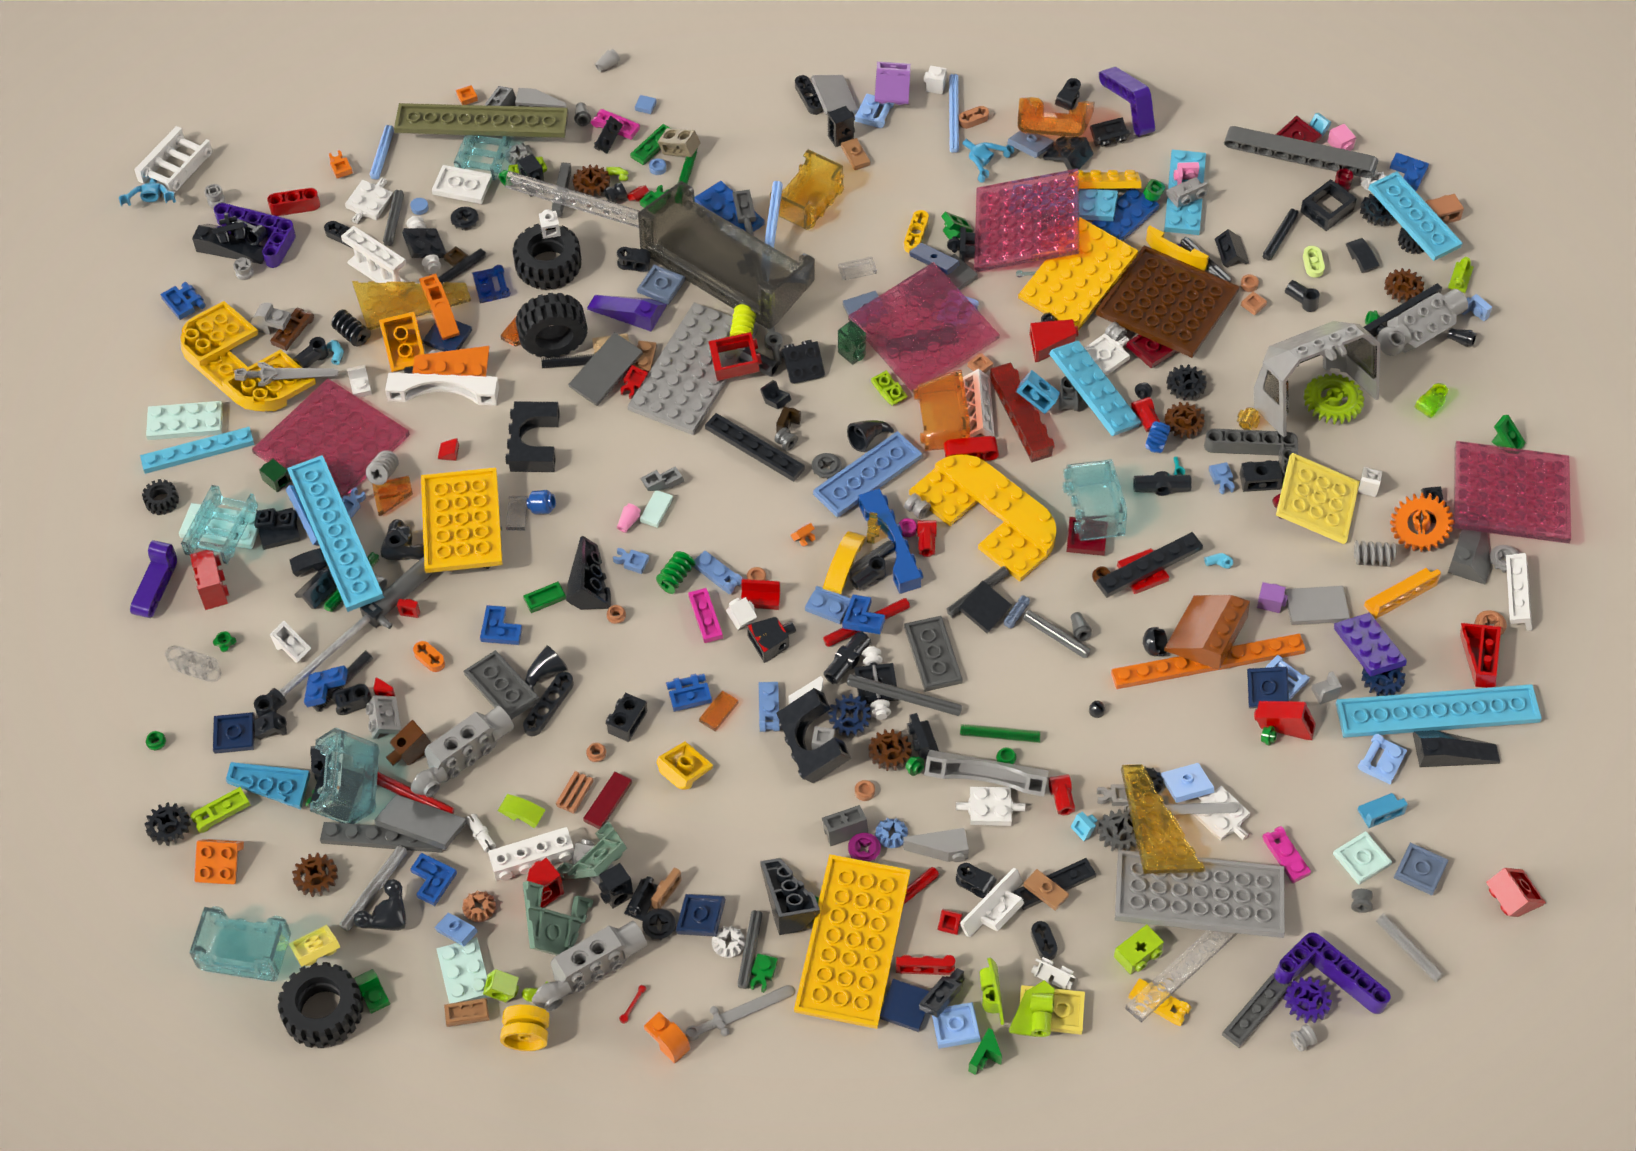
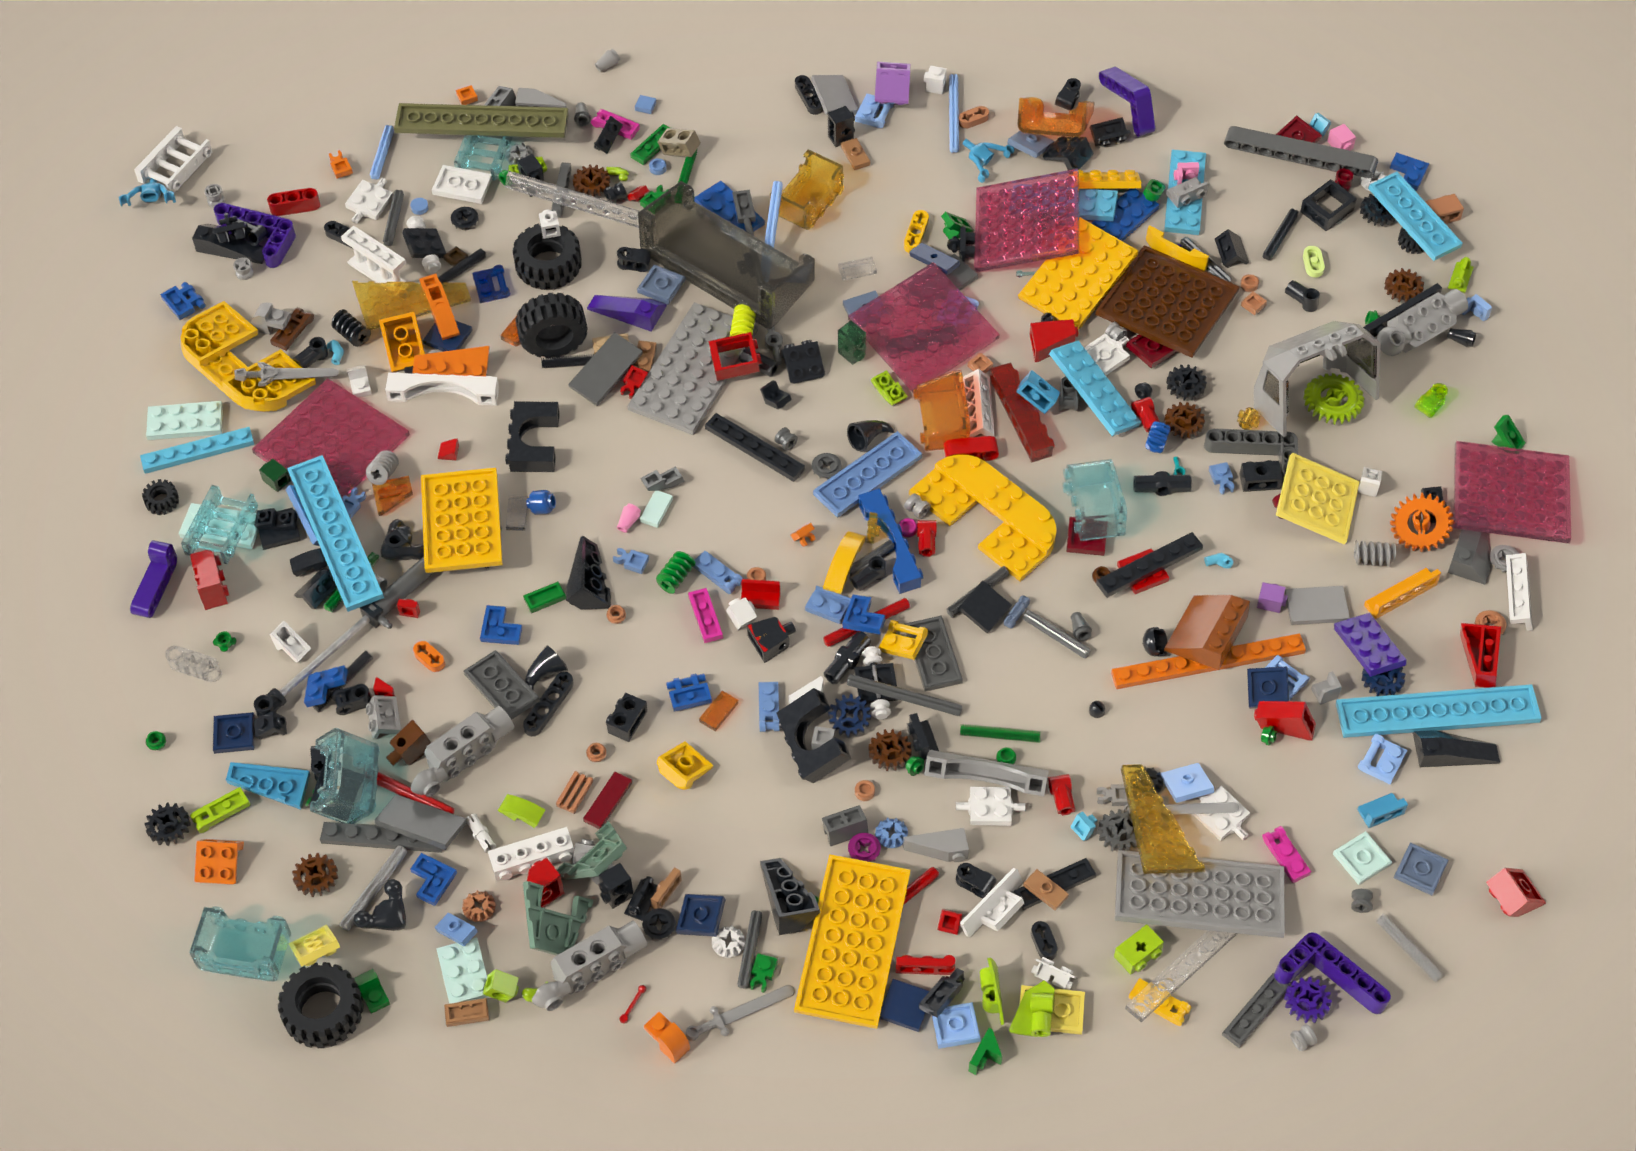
(525, 1027): yellow wheel -> none
(786, 417): dark brown bracket -> none
(903, 645): none -> yellow plate
(1363, 254): black slope -> none

